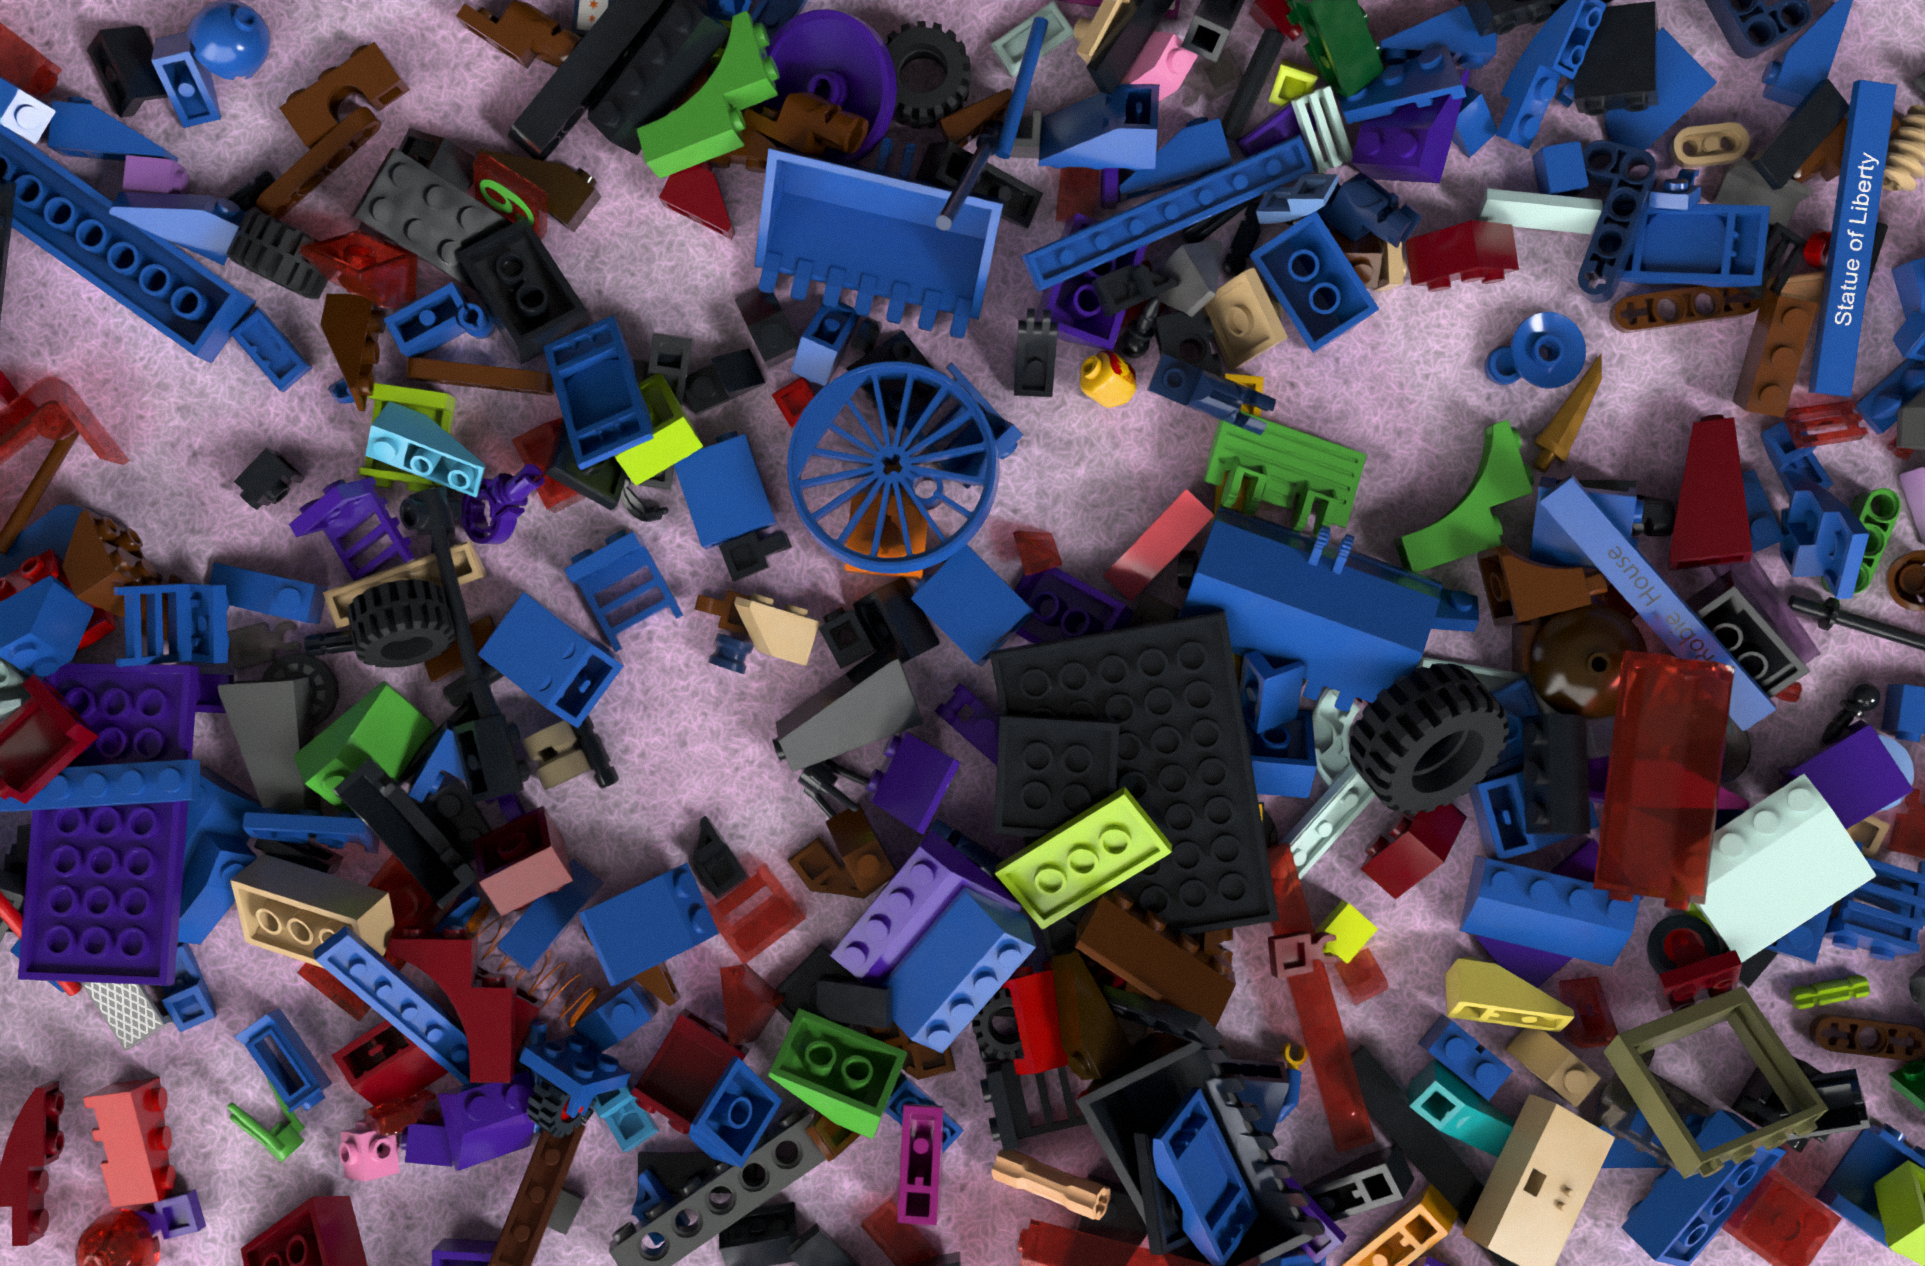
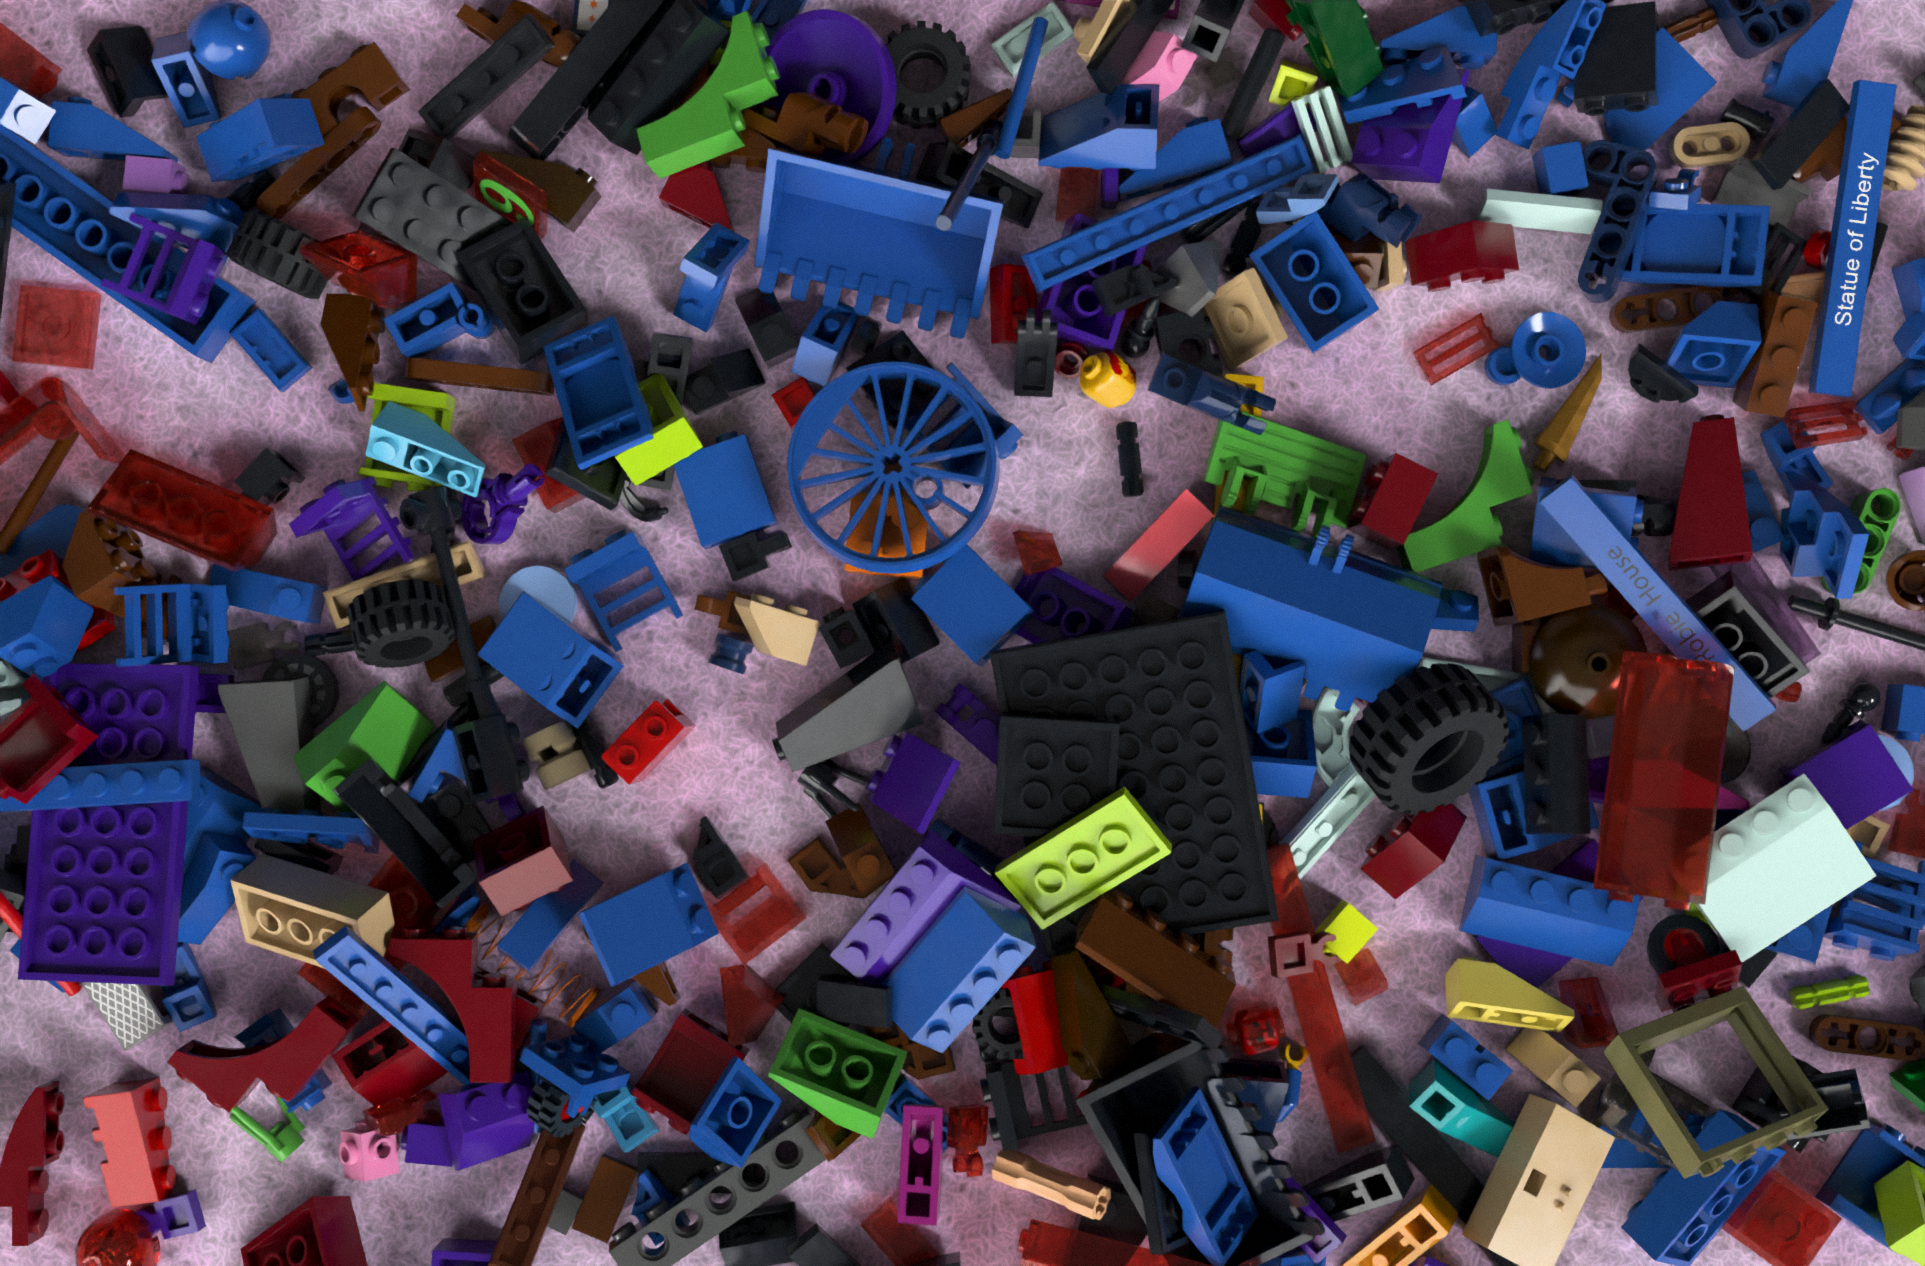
(56, 327): none -> clear red tile
(186, 512): none -> clear red slope
(193, 282): none -> dark purple plate
(259, 137): none -> blue wedge
(283, 1064): none -> dark red arch
(487, 77): none -> black tile
(545, 586): none -> light blue tile
(605, 1198): none -> reddish brown tile
(648, 741): none -> red panel
(707, 275): none -> blue bracket
(965, 1133): none -> clear red plate
(1009, 298): none -> red slope
(1064, 366): none -> dark red plate
(1129, 459): none -> black axle
(1255, 1028): none -> clear red head
(1391, 501): none -> dark red brick
(1484, 333): none -> clear red tile
(1657, 379): none -> black tile
(1692, 24): none -> reddish brown axle
(1717, 344): none -> blue slope
(1754, 121): none -> black pin

